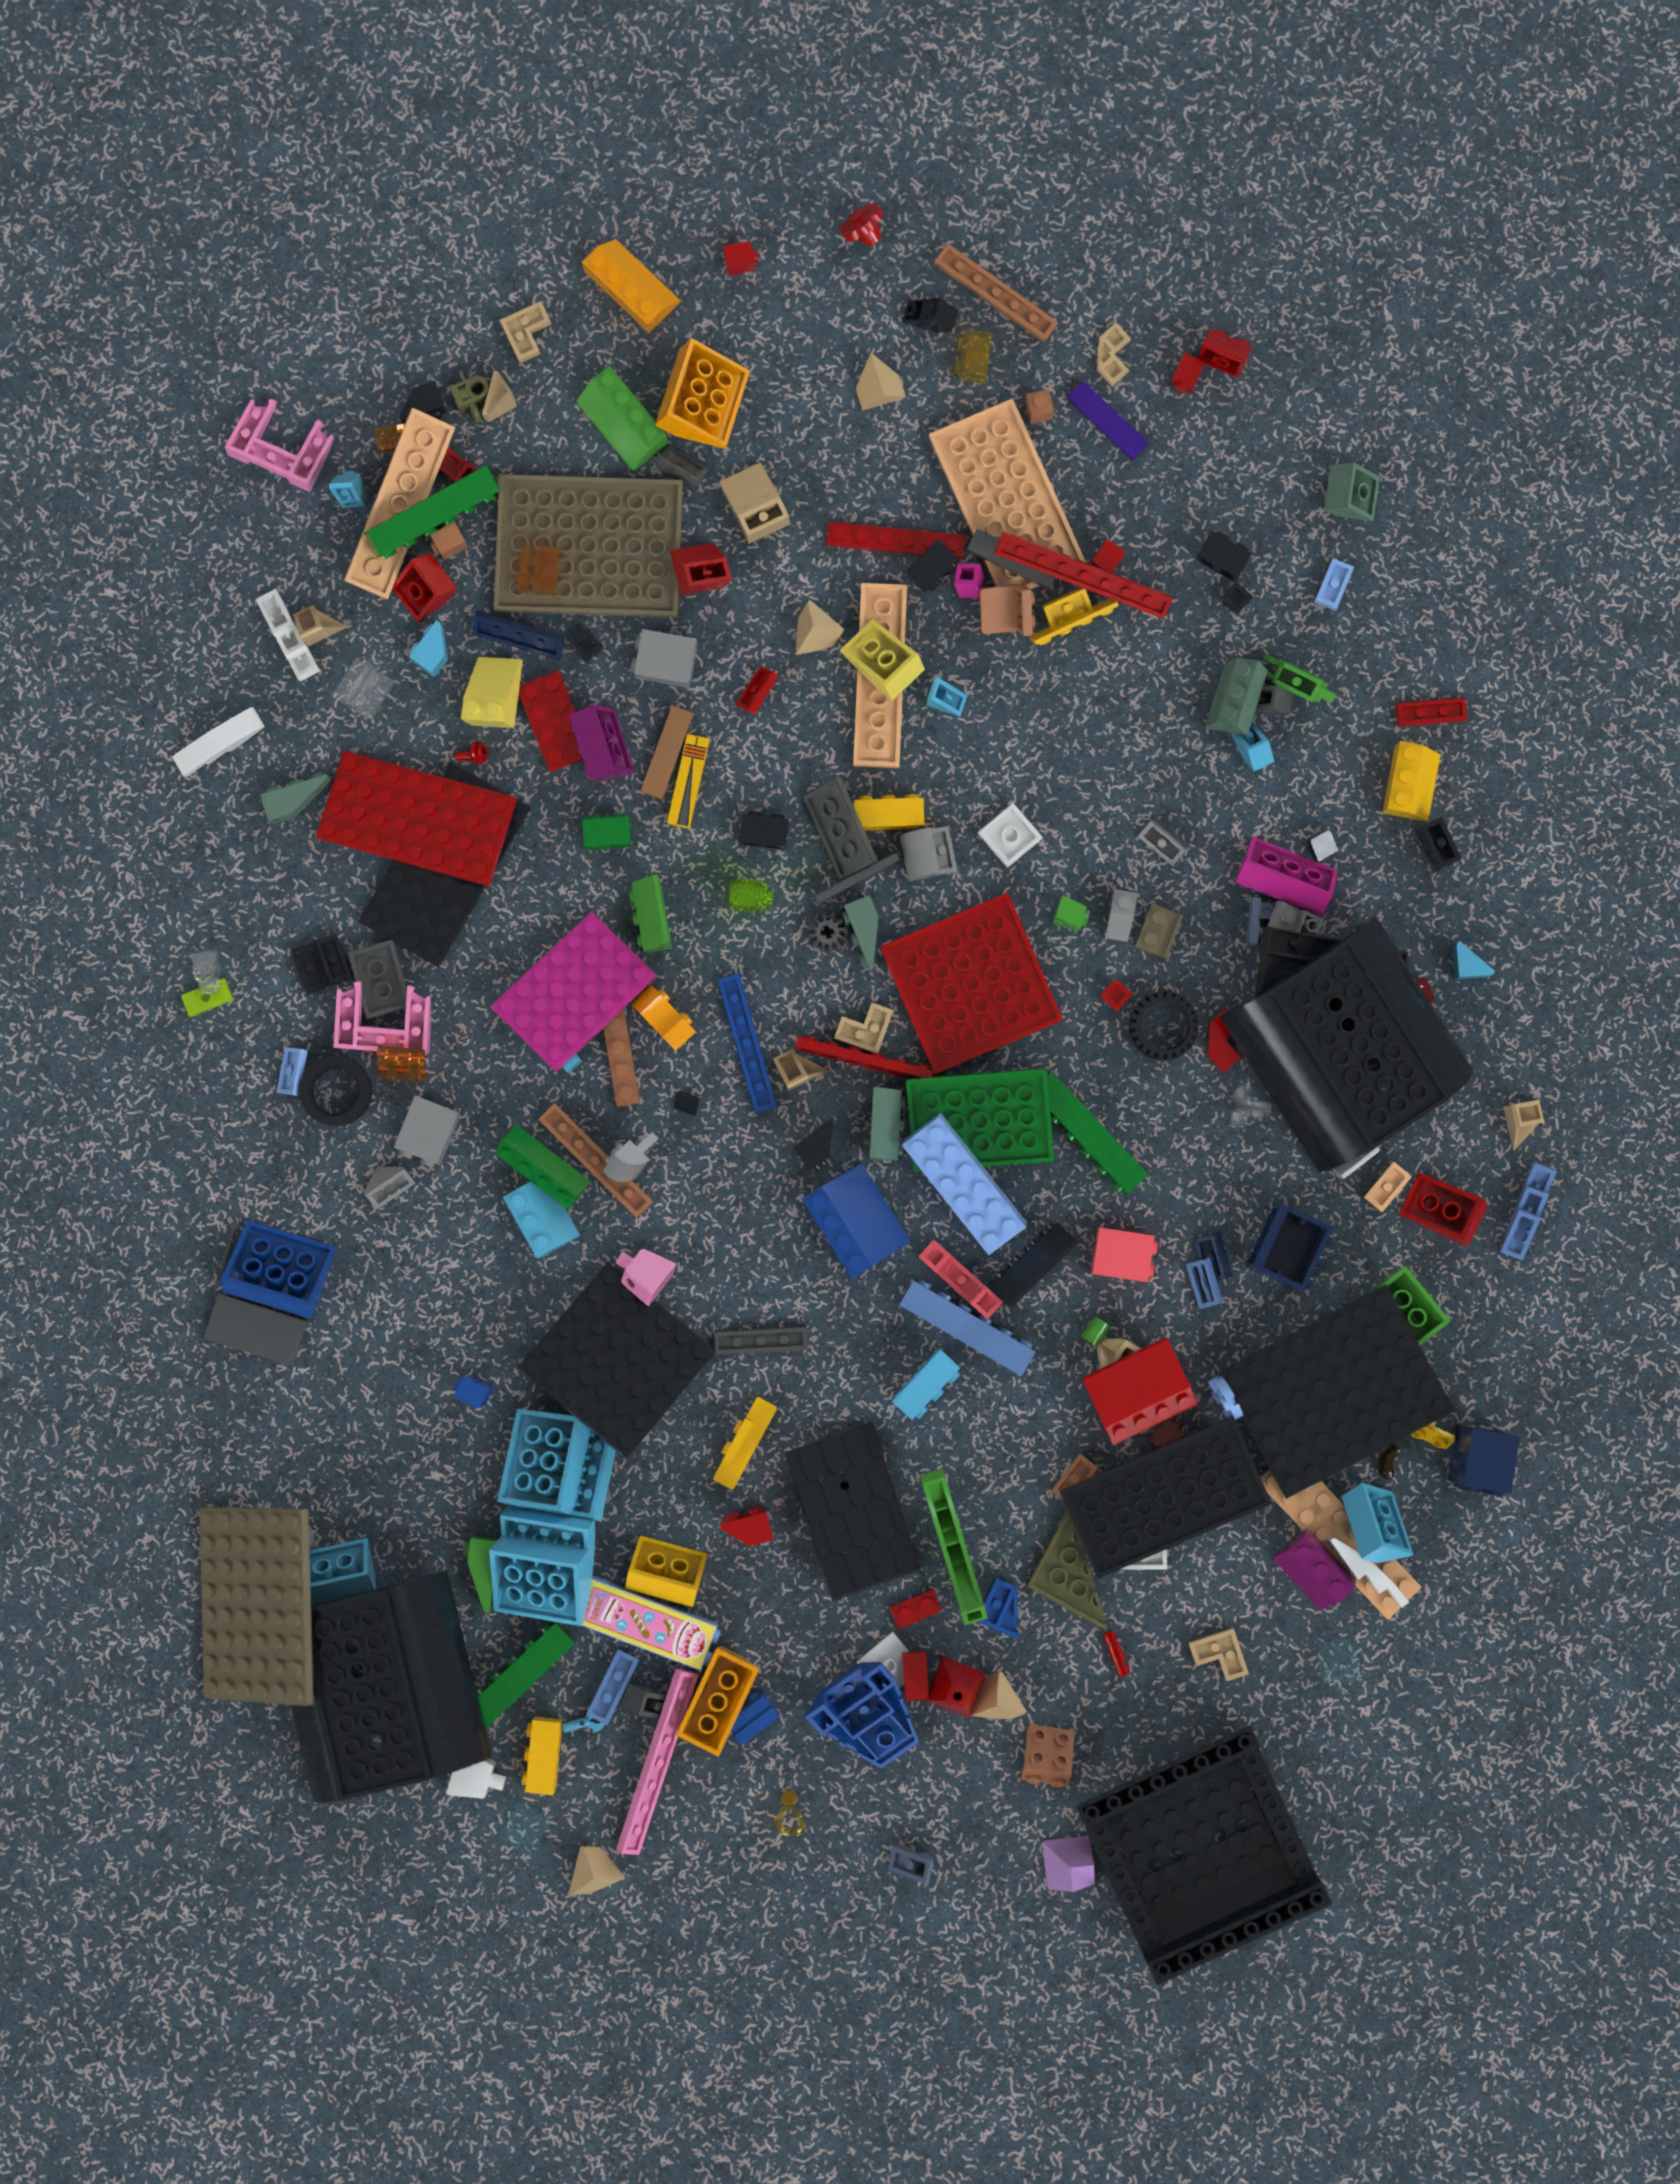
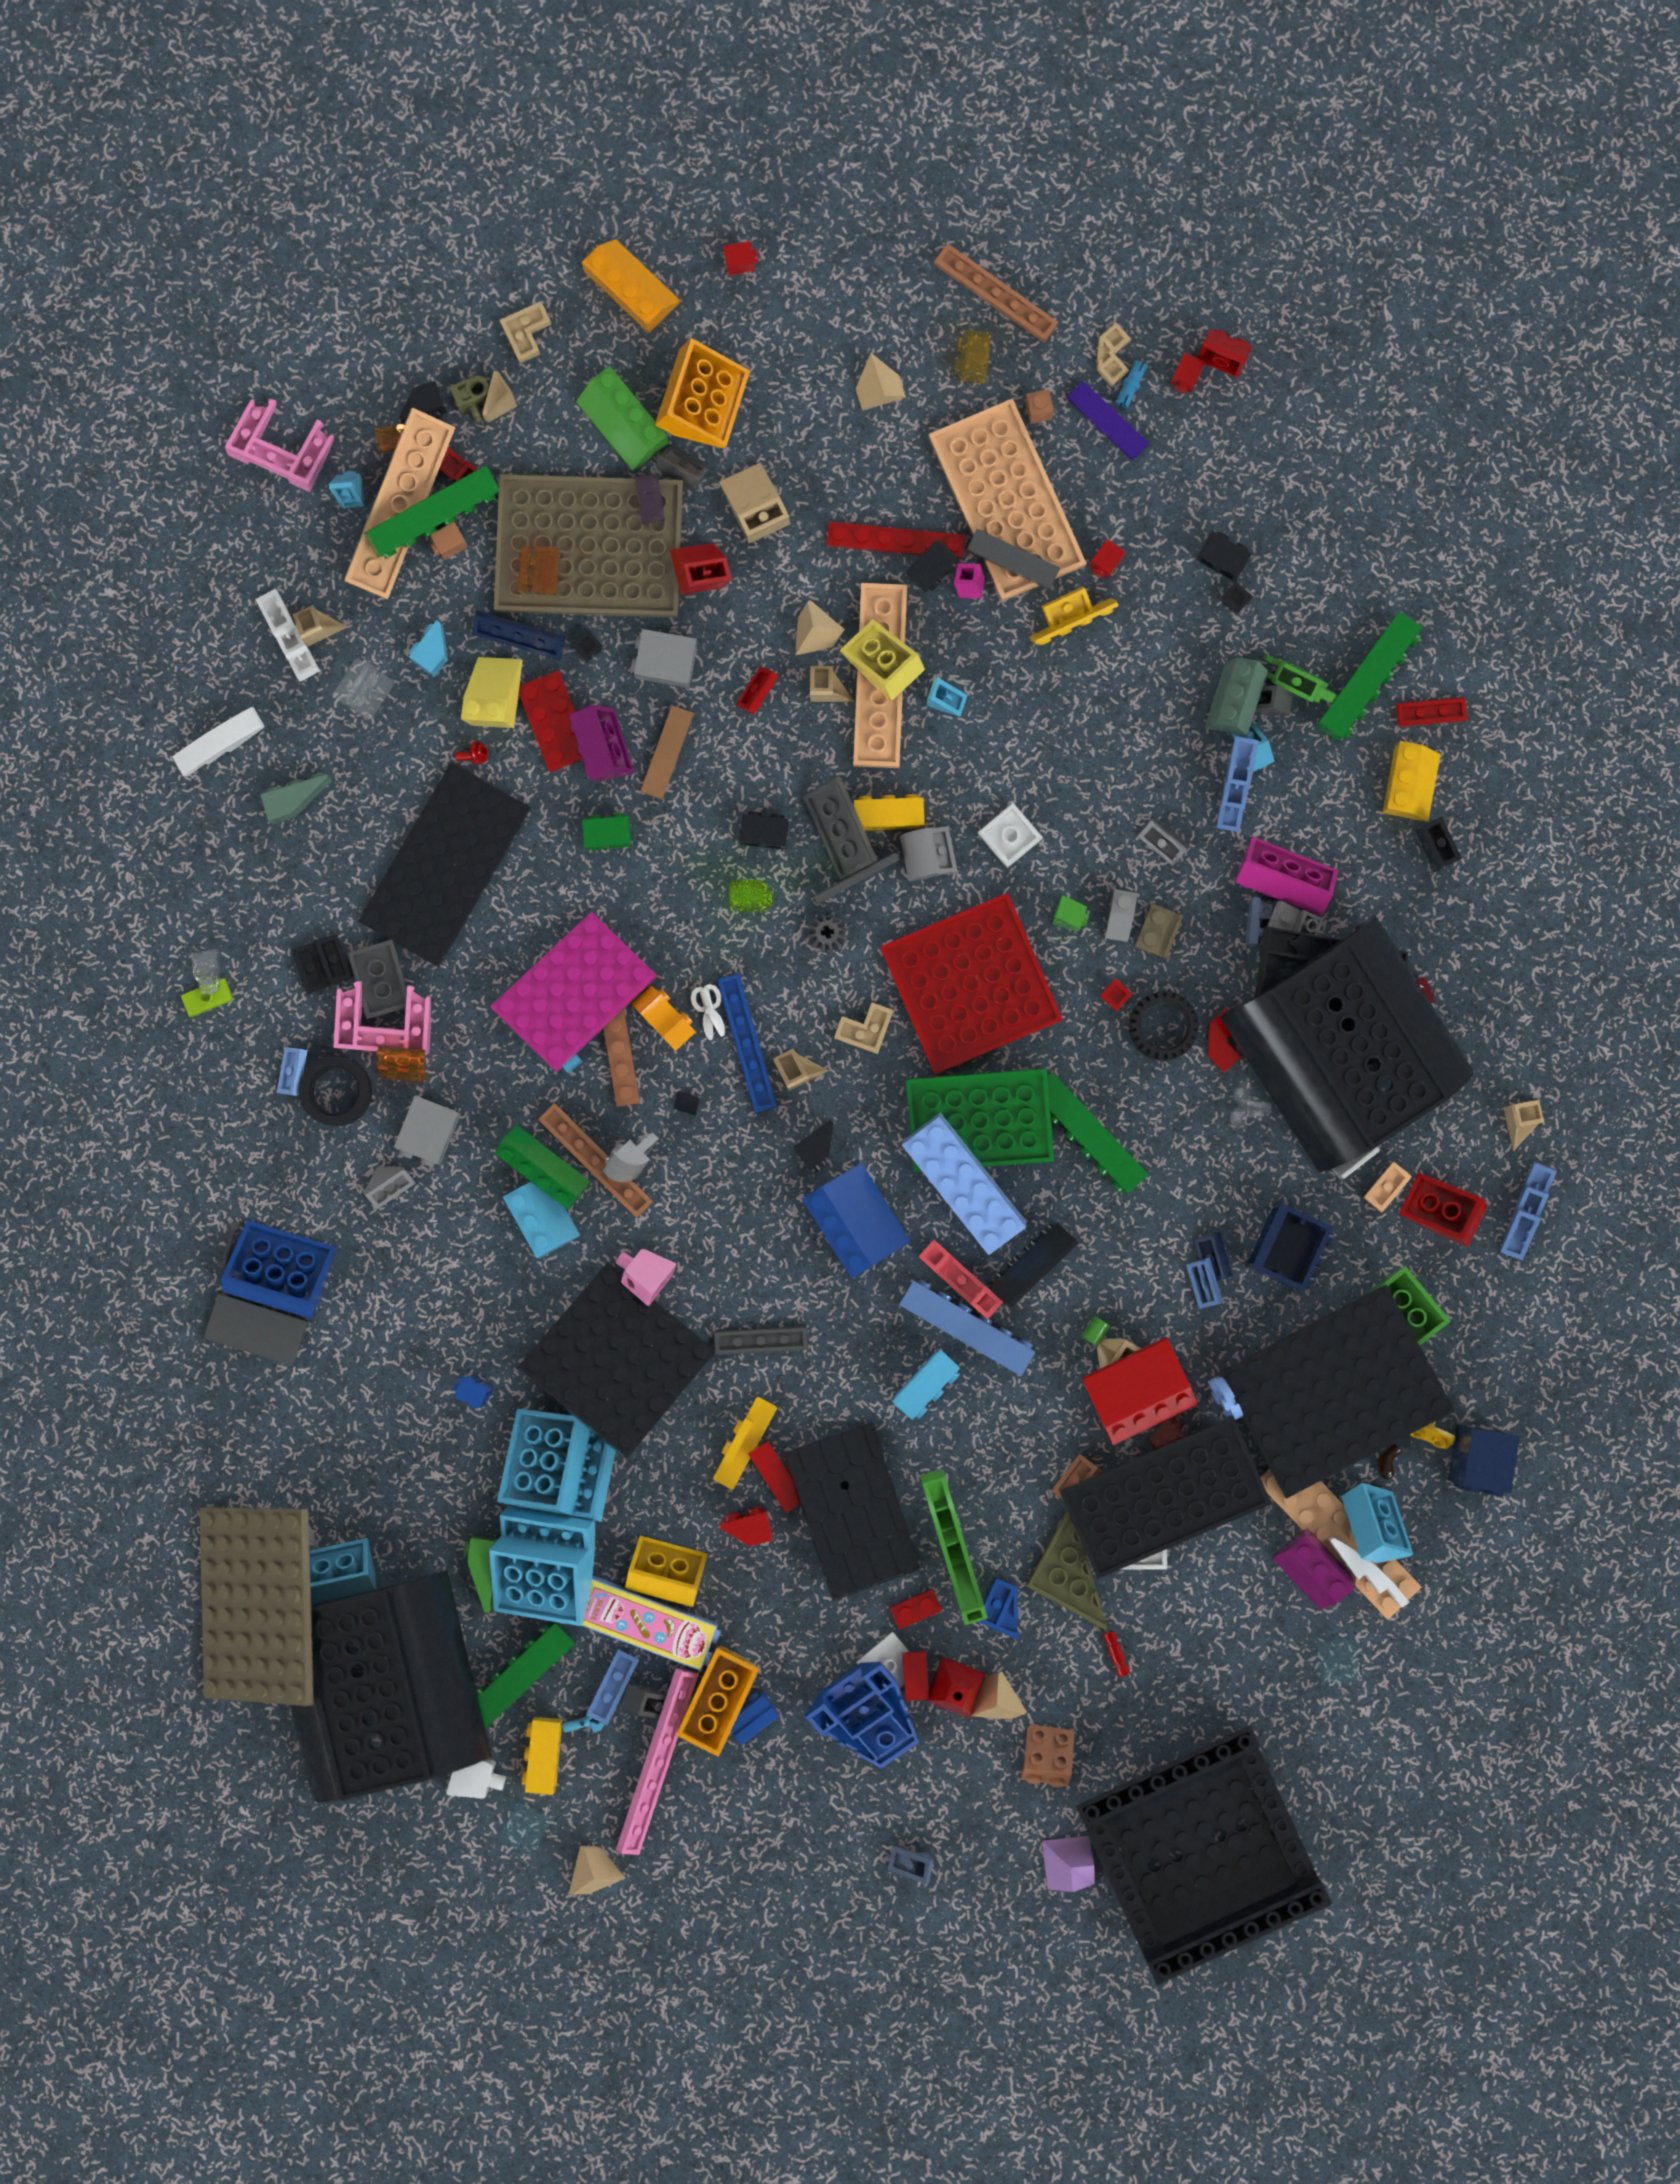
(416, 818): red plate -> none
(423, 587): red slope -> none
(650, 499): none -> clear purple plate
(650, 914): bright green slope -> none
(688, 781): yellow tile -> none
(710, 1016): none -> white piece
(775, 1475): none -> red tile
(789, 1800): clear yellow piece -> none
(826, 686): none -> tan slope
(854, 1056): red plate -> none
(863, 225): red plant -> none
(864, 922): sand green slope -> none
(886, 1124): sand green slope -> none
(930, 314): black slope -> none
(1007, 609): nougat bracket -> none
(1083, 574): red tile -> none
(1123, 1255): coral brick -> none
(1131, 384): none -> dark azure pin
(1223, 1647): tan plate -> none
(1237, 783): none -> medium blue slope
(1322, 845): slope -> none
(1334, 584): light blue plate -> none
(1352, 492): sand green slope -> none
(1369, 676): none -> green brick
(1468, 964): medium azure slope -> none

